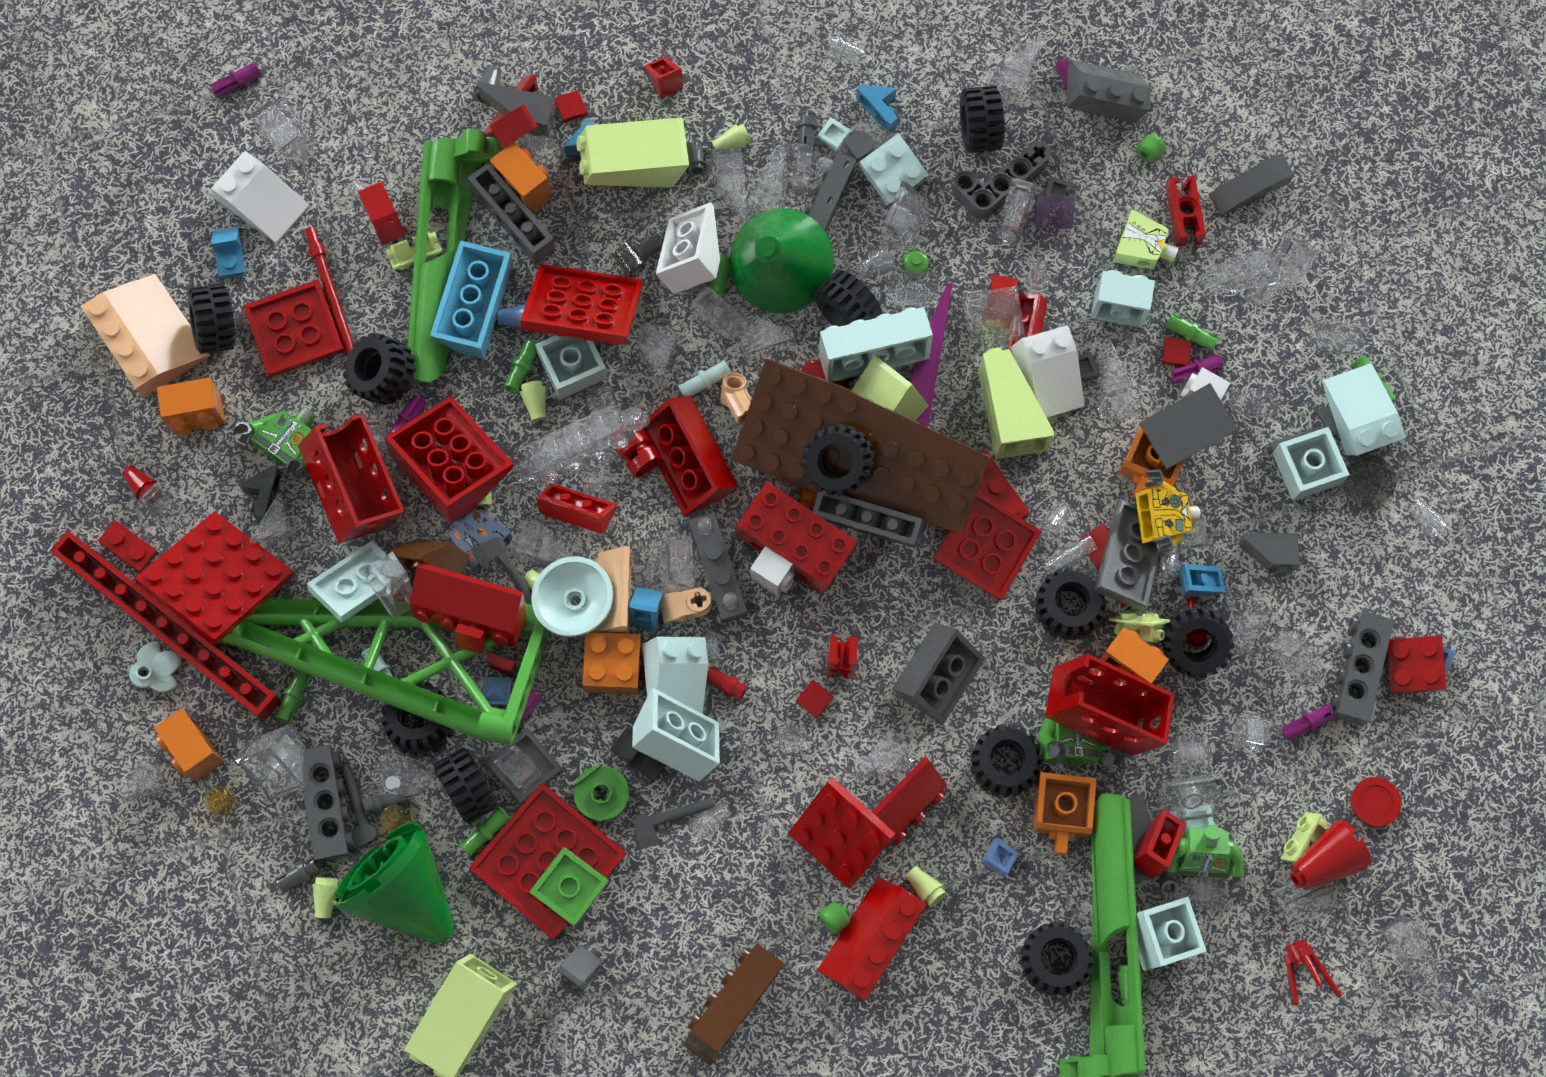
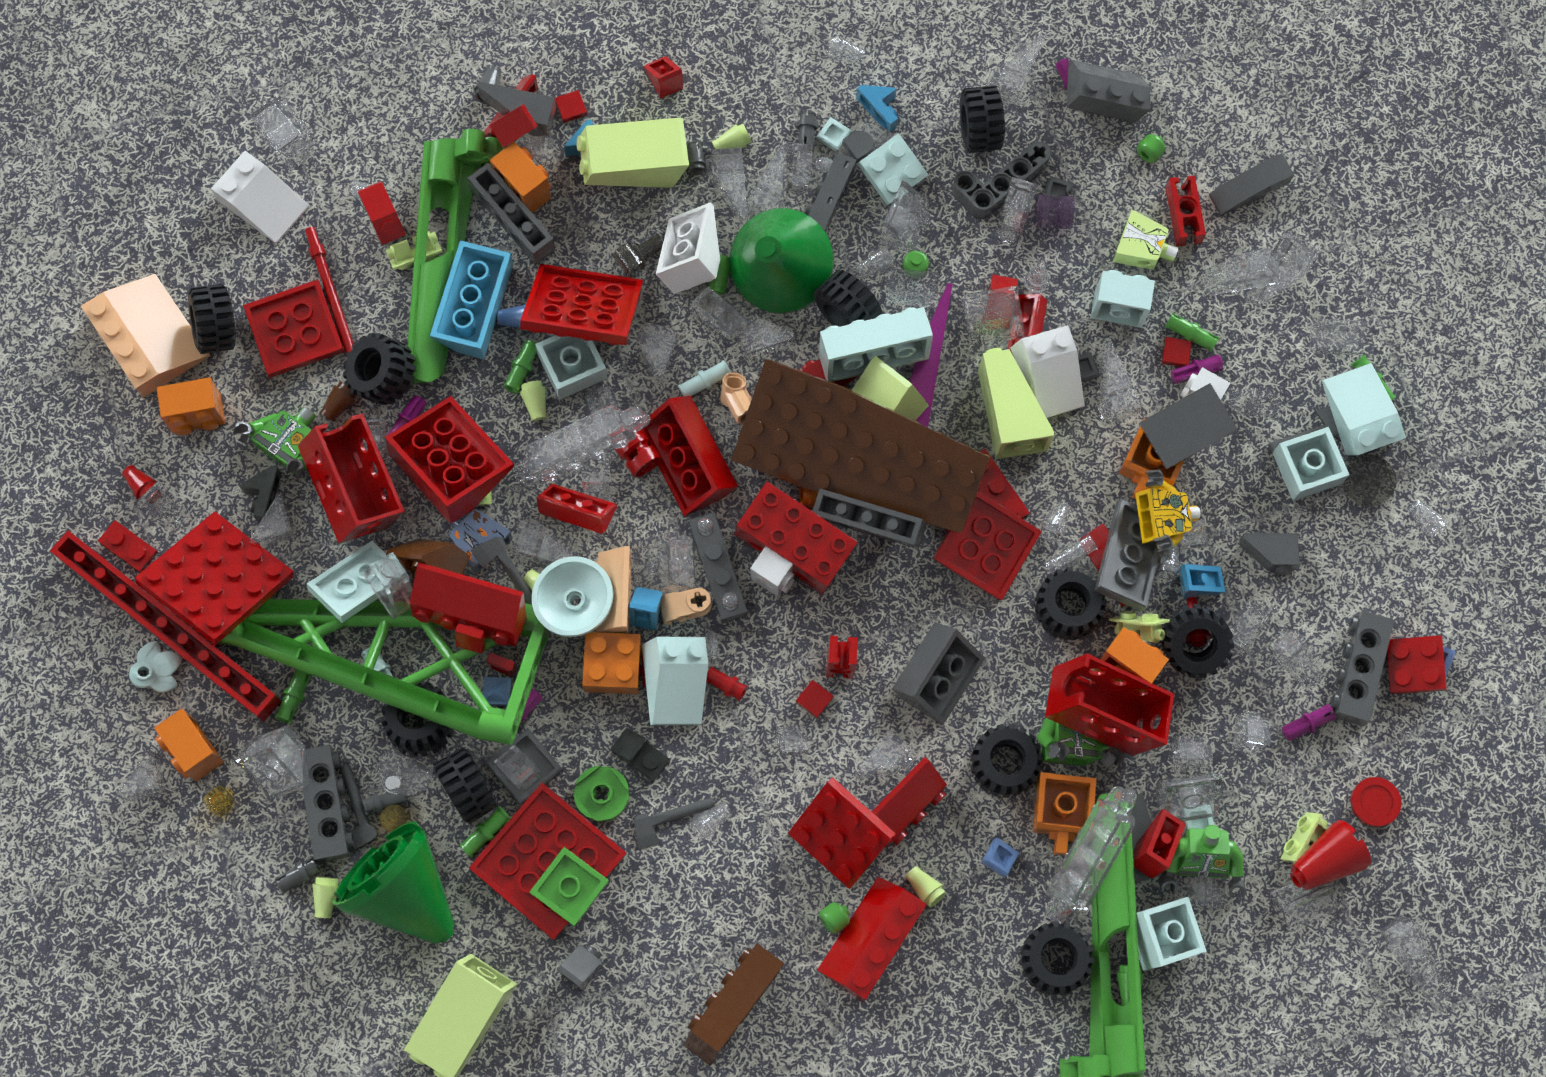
(228, 252): dark azure slope -> none
(236, 80): magenta axle -> none
(338, 401): none -> reddish brown cone
(677, 735): light aqua slope -> none
(822, 476): black tyre -> none
(1091, 854): none -> clear hinge
(1302, 954): red plant -> none

